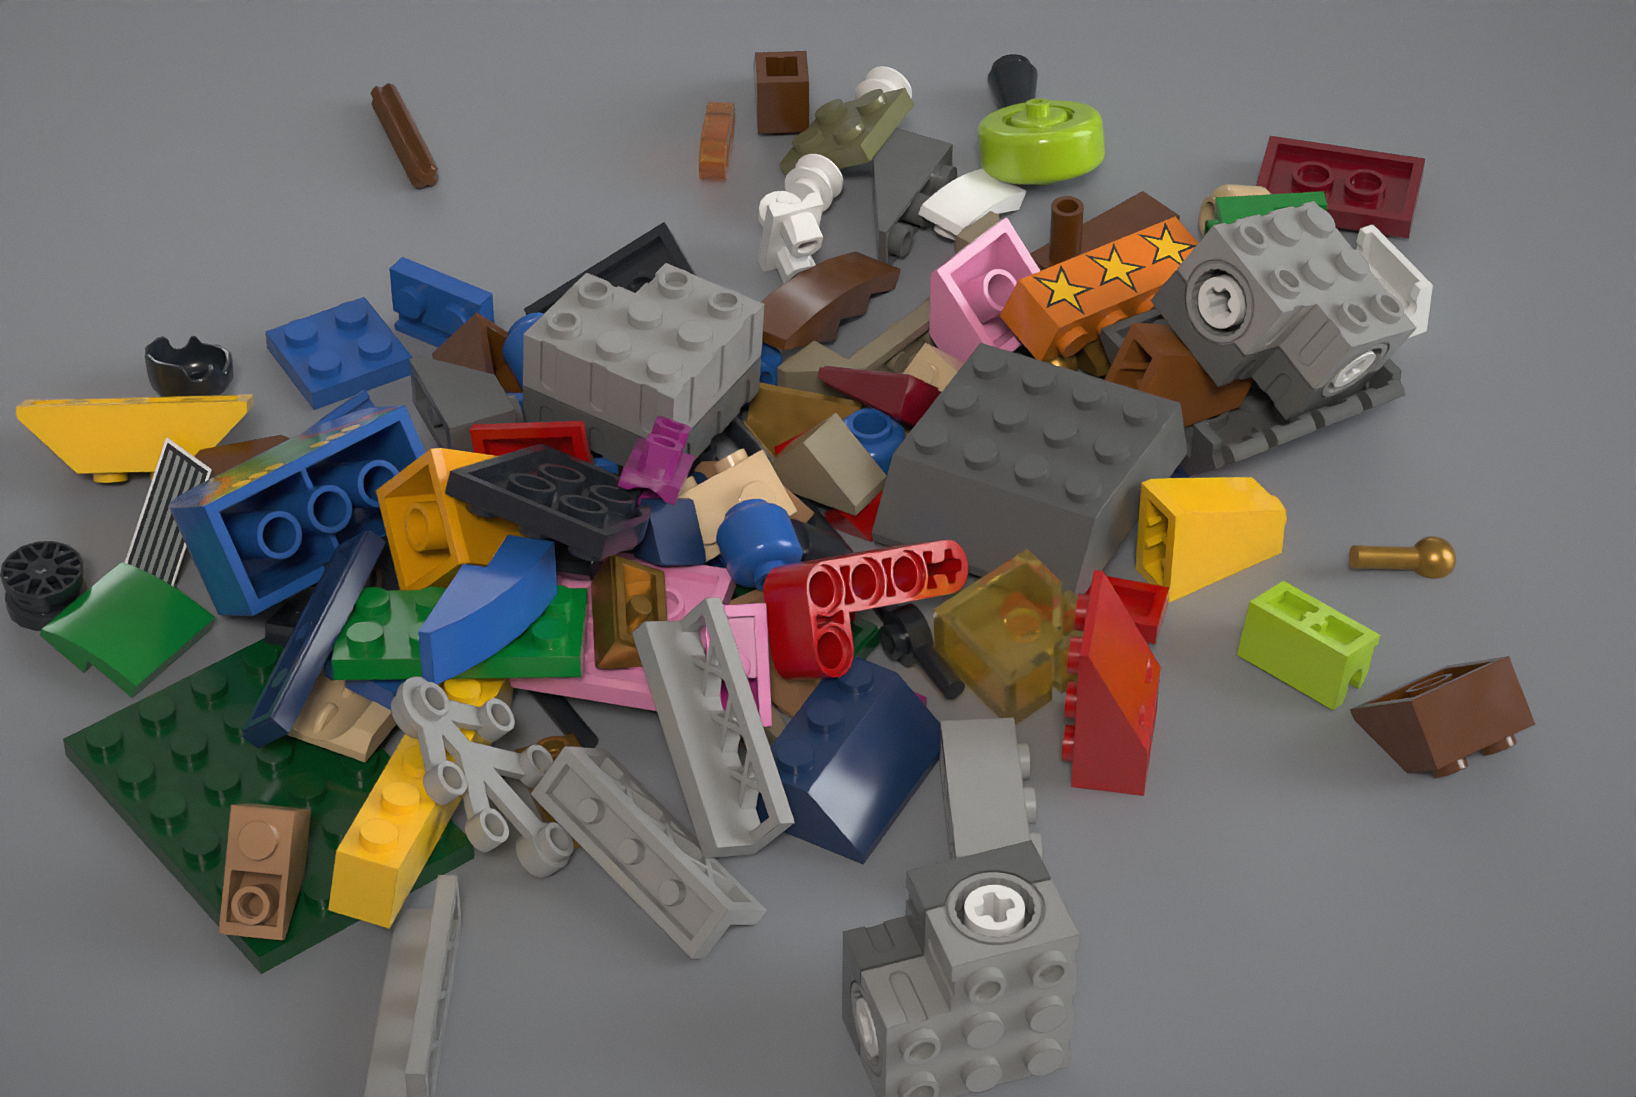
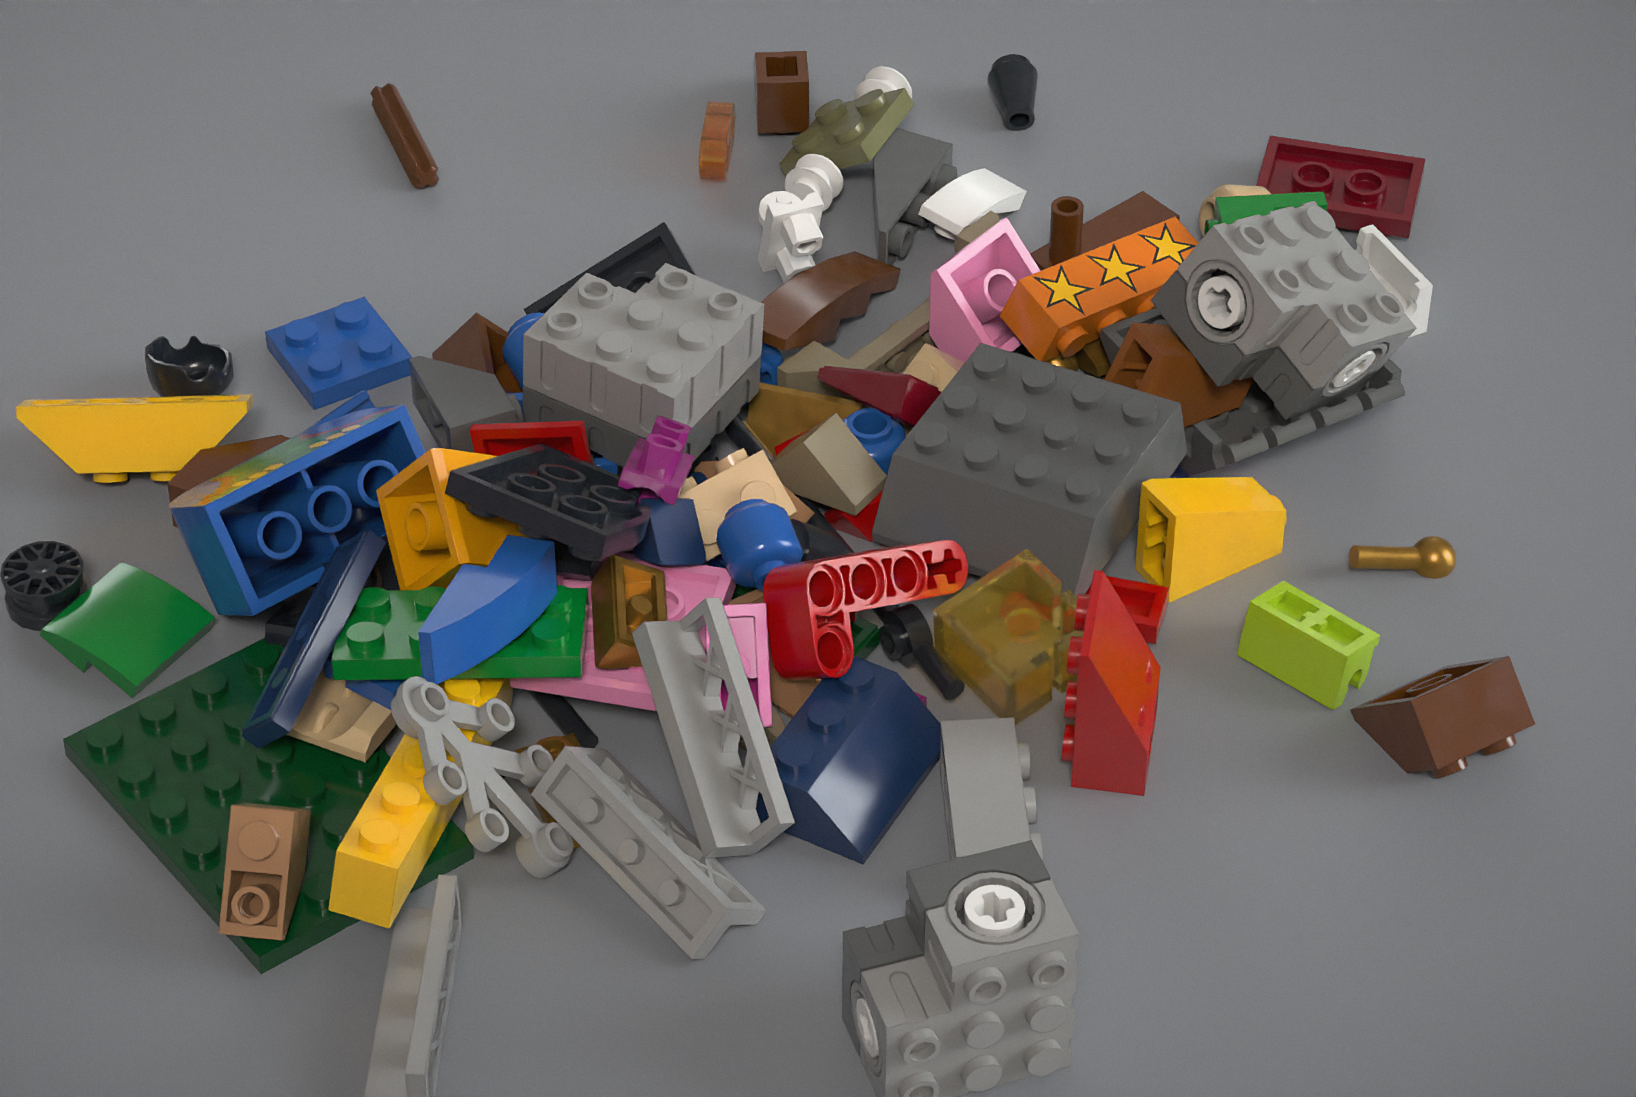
(157, 539): sticker -> none
(434, 303): blue plate -> none
(1041, 141): lime wheel -> none

